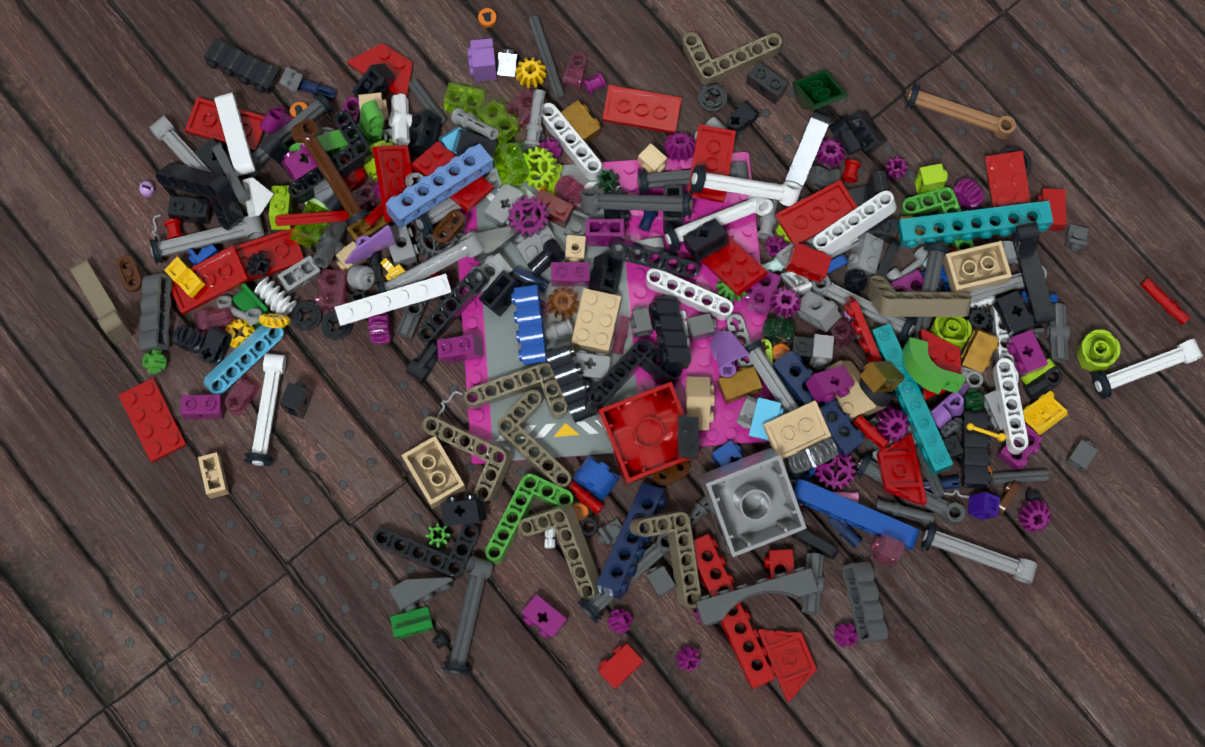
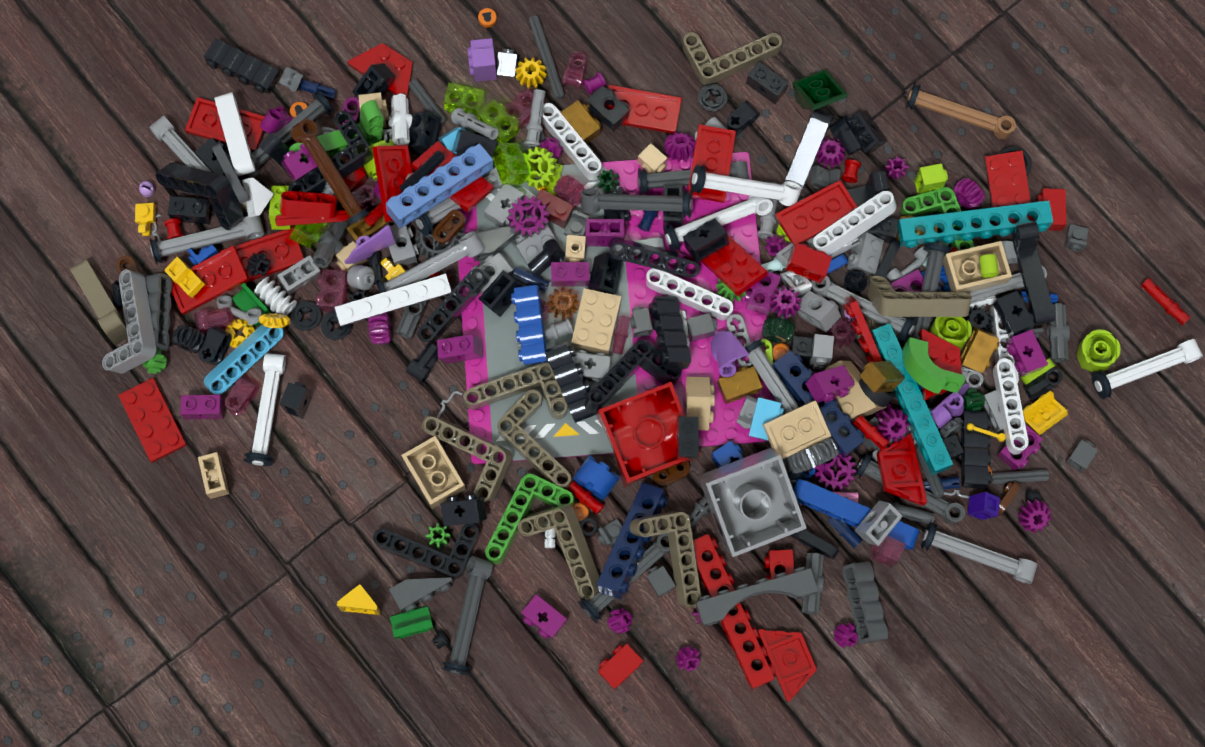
(117, 300): none -> black pin
(139, 326): none -> light grey beam
(144, 215): none -> yellow plate
(308, 205): none -> red beam
(358, 602): none -> yellow slope
(423, 170): none -> black axle
(612, 118): none -> black brick
(878, 523): none -> light grey brick
(988, 265): none -> lime beam

